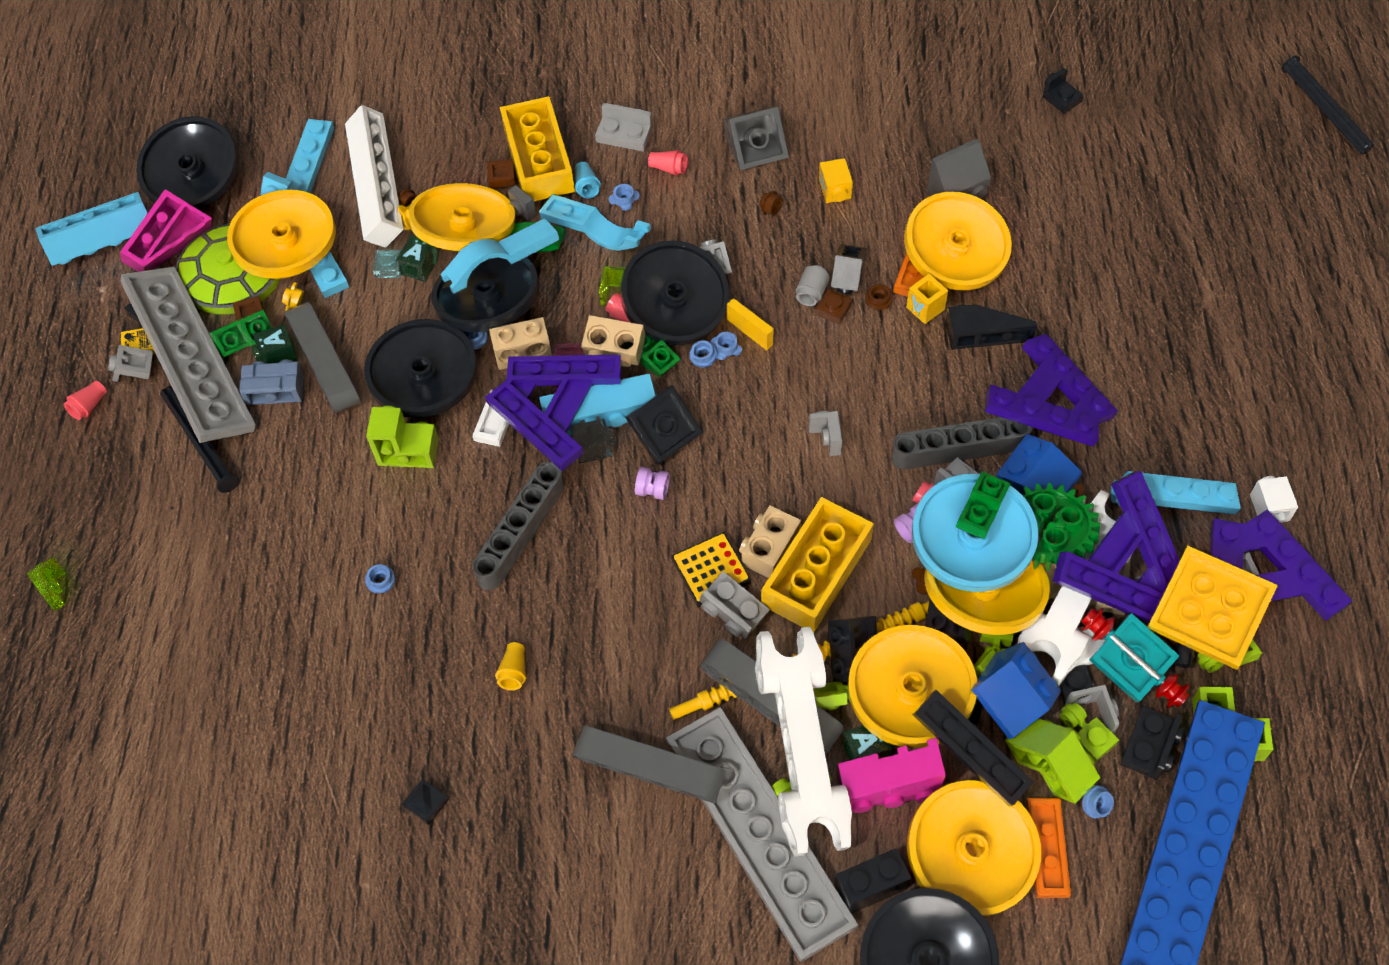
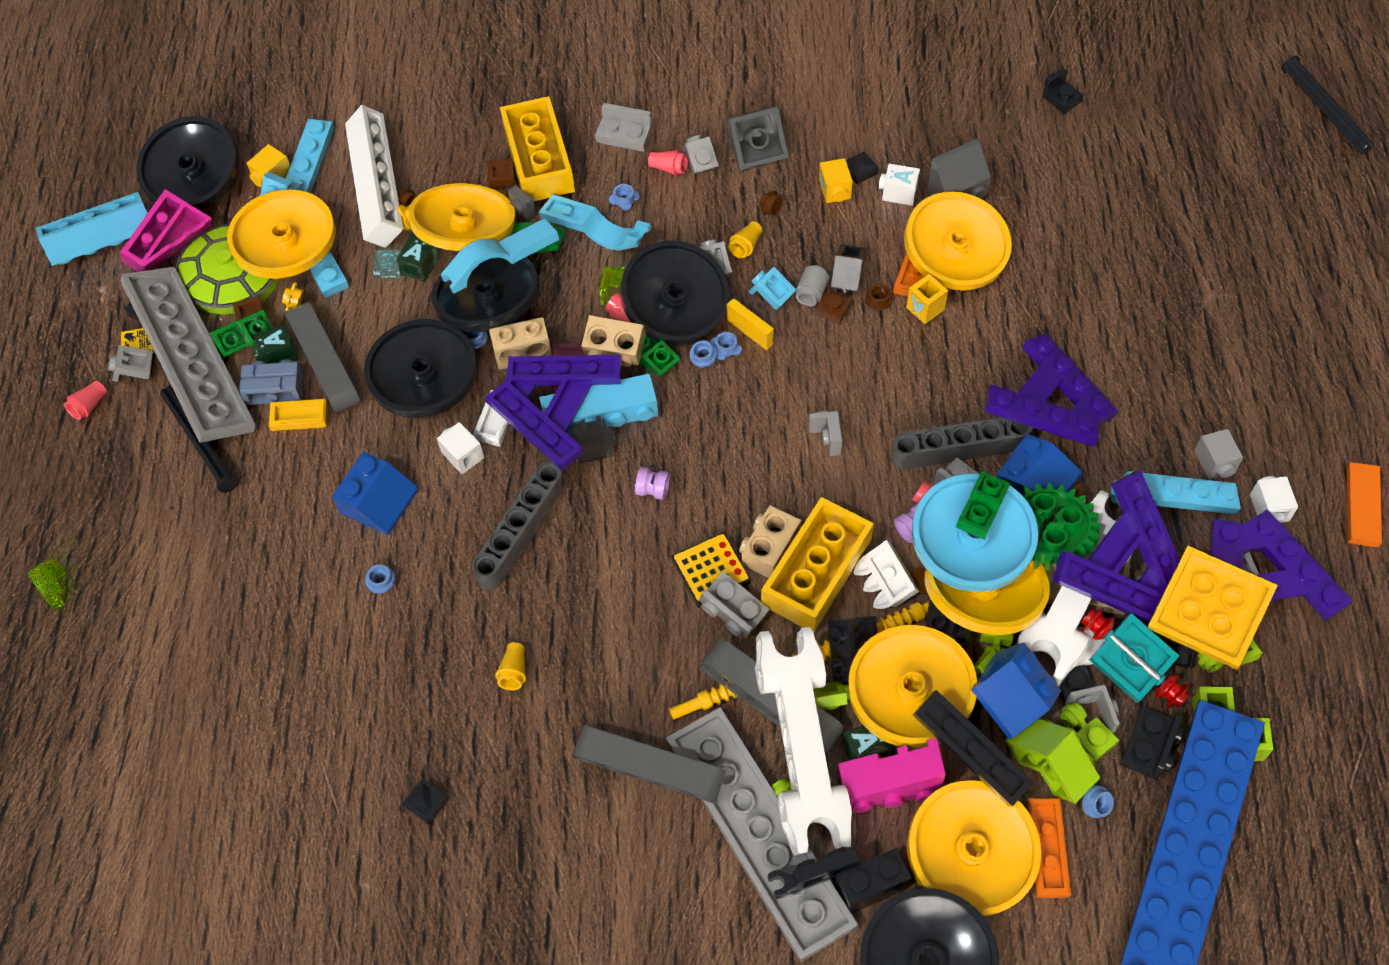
(266, 161): none -> yellow brick
(298, 414): none -> yellow tile
(374, 493): none -> blue slope
(401, 442): lime brick -> none
(460, 447): none -> white brick
(586, 181): medium azure cone -> none
(664, 424): black tile -> none
(700, 154): none -> light grey bracket
(744, 241): none -> yellow cone
(772, 287): none -> medium azure bracket
(813, 873): none -> black plate
(861, 167): none -> black tile
(887, 574): none -> white plate
(899, 184): none -> white brick
(981, 326): black slope -> none
(1218, 454): none -> light grey brick
(1364, 505): none -> orange tile

